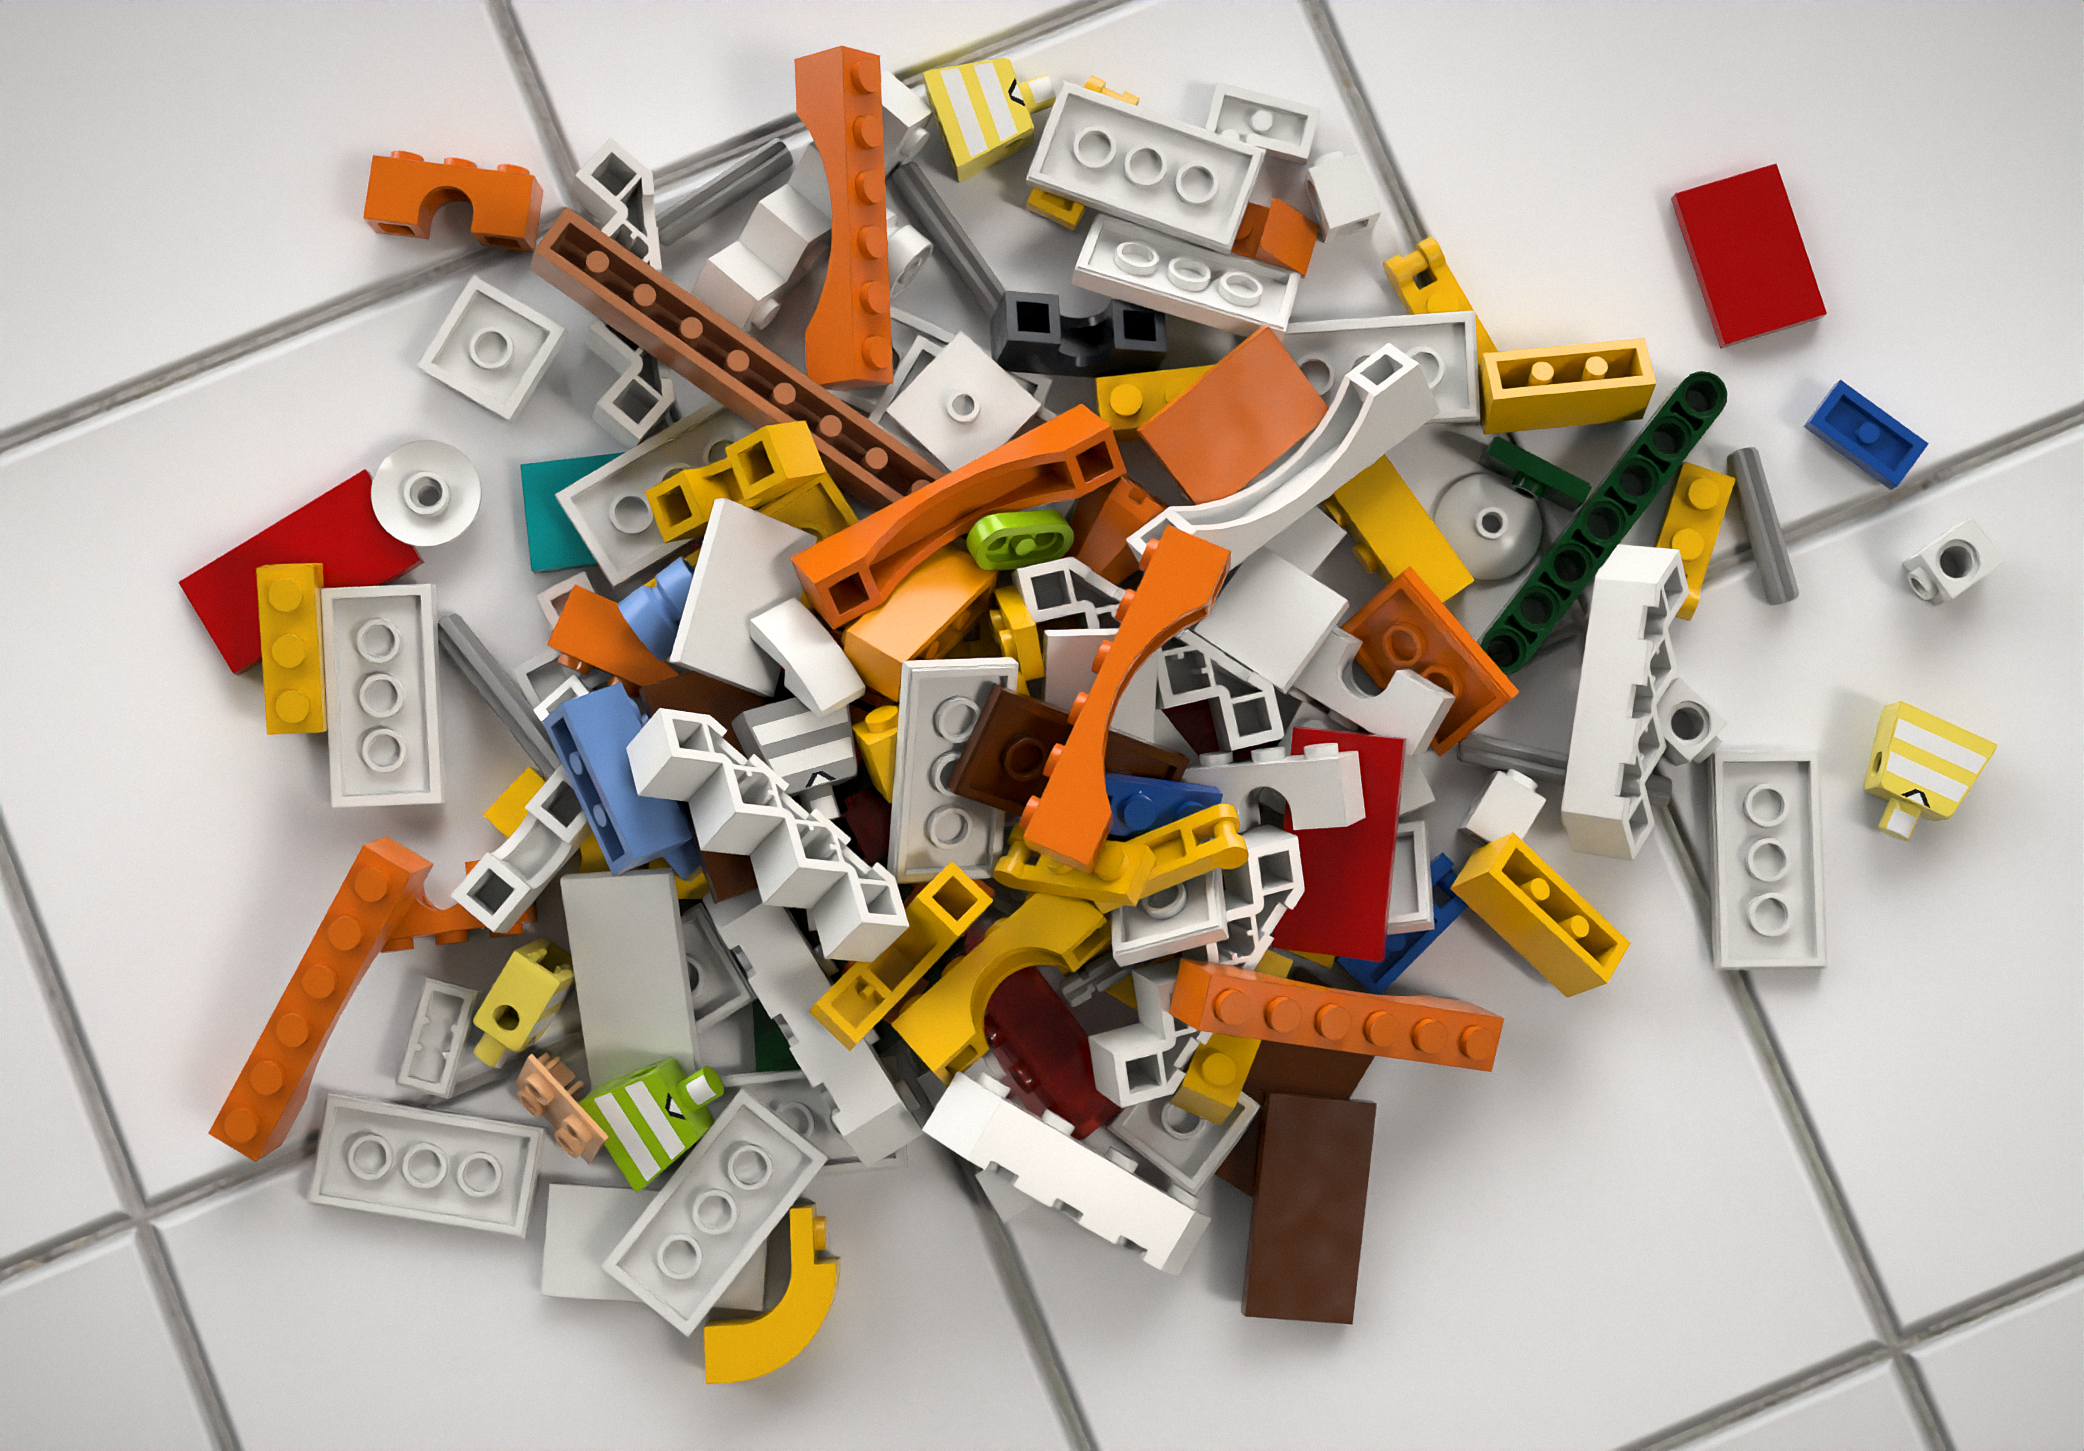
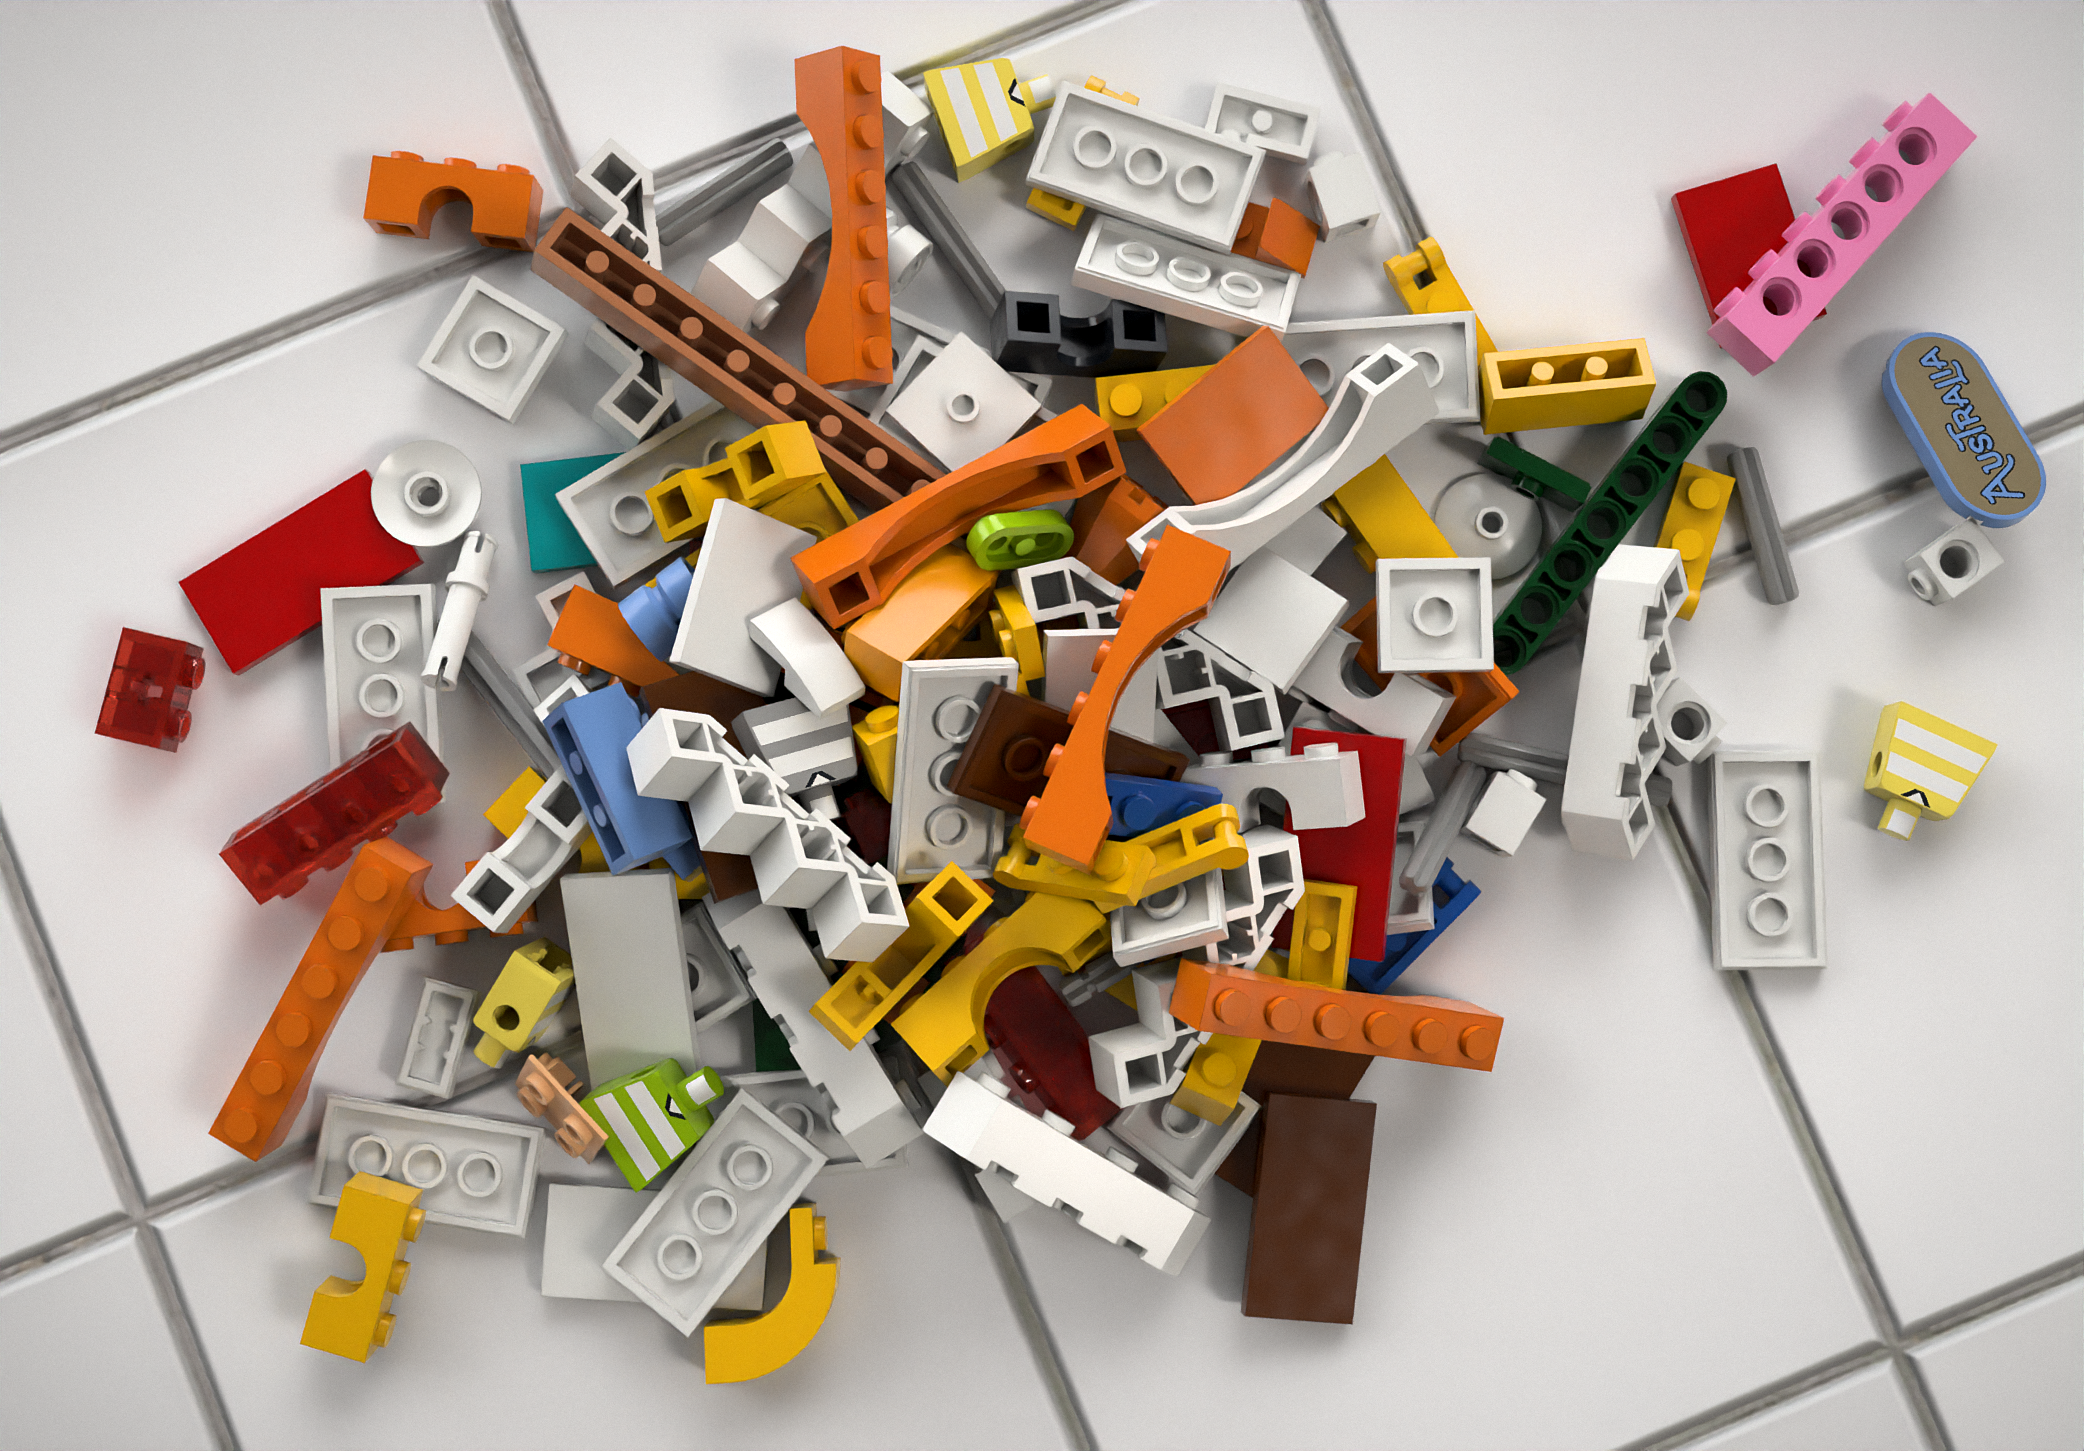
(144, 662): none -> clear red brick
(292, 647): yellow brick -> none
(336, 814): none -> clear red brick
(379, 1222): none -> yellow arch
(465, 591): none -> white pin
(1322, 934): none -> yellow plate
(1434, 615): none -> white plate
(1442, 828): none -> light grey axle
(1540, 915): yellow brick -> none
(1866, 435): blue plate -> none
(1933, 143): none -> bright pink brick
(1963, 430): none -> tile

